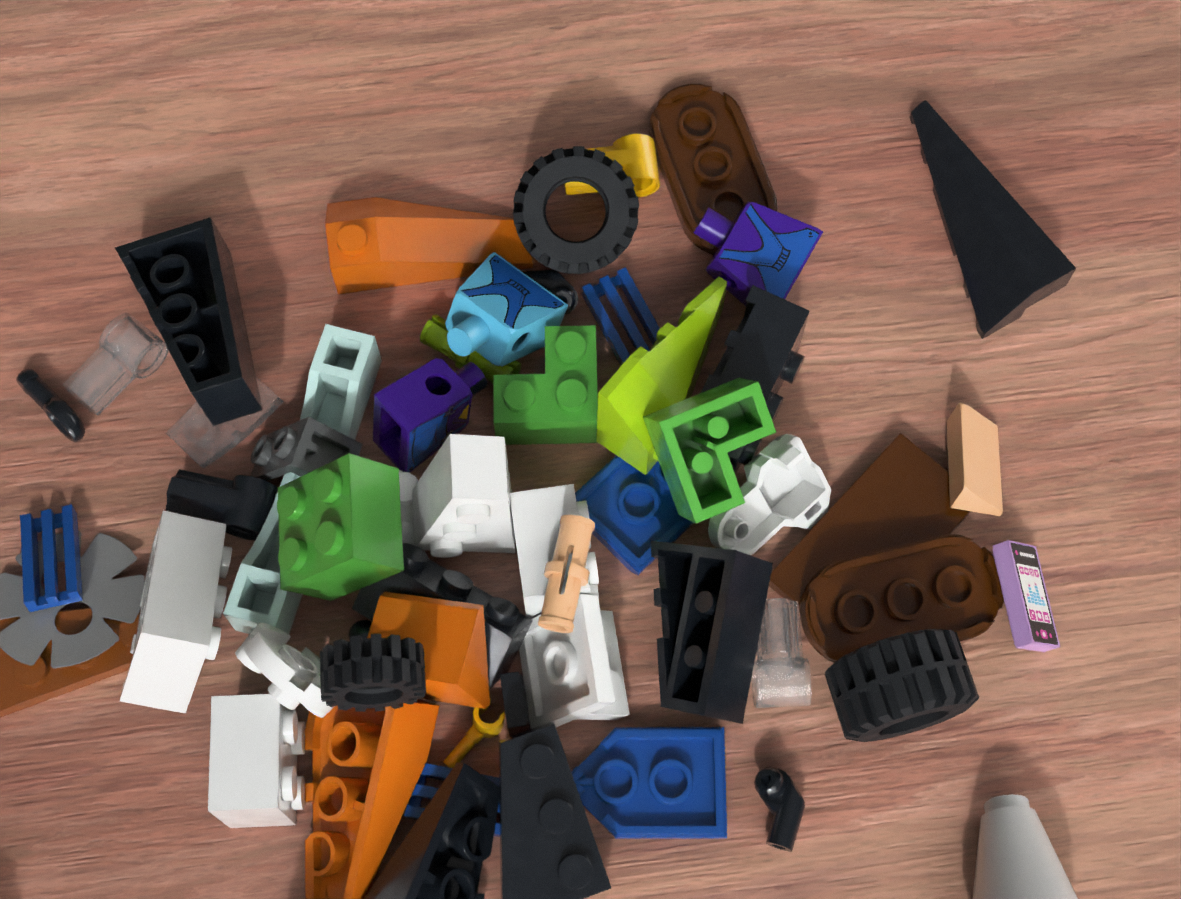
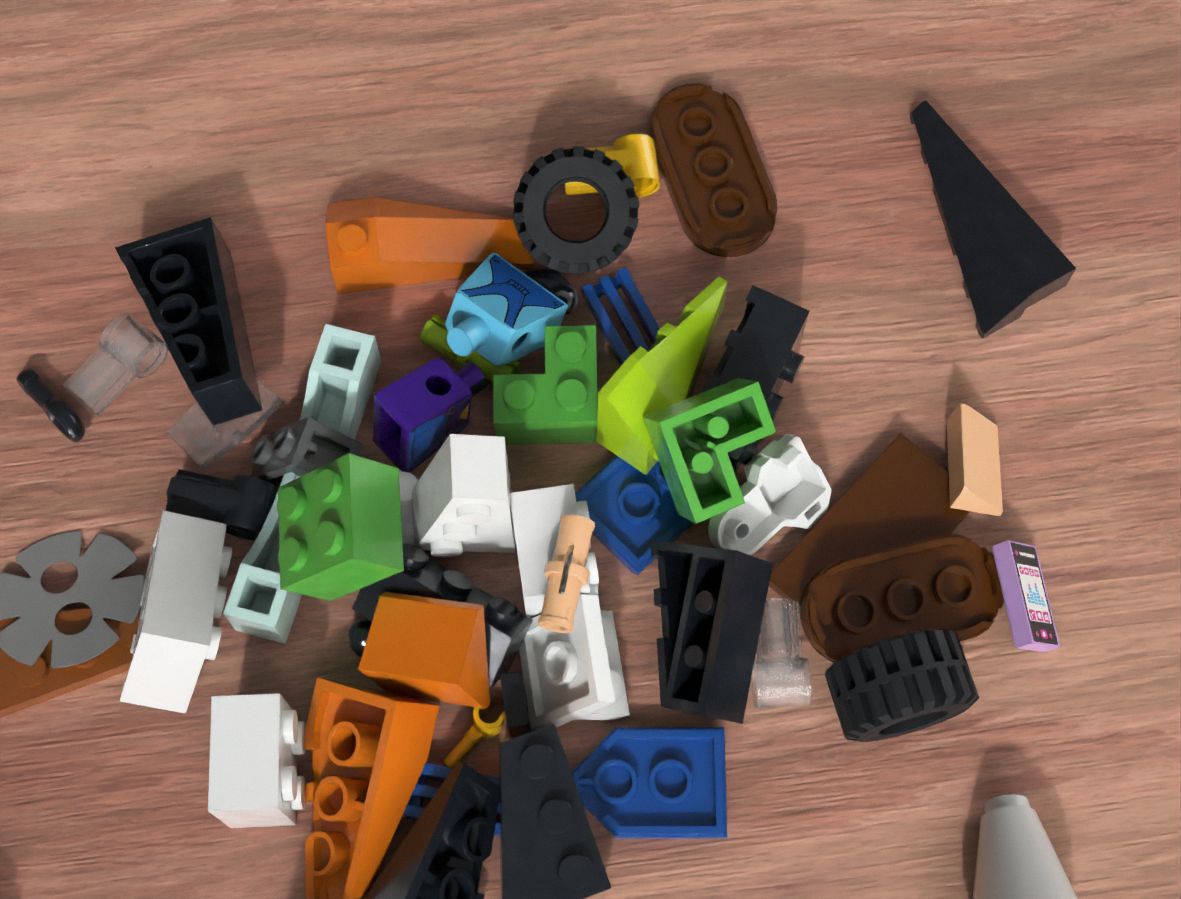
(30, 559): blue tile -> none
(292, 672): white plate -> none
(372, 673): black tyre -> none
(757, 249): torso -> none
(785, 805): black arm -> none

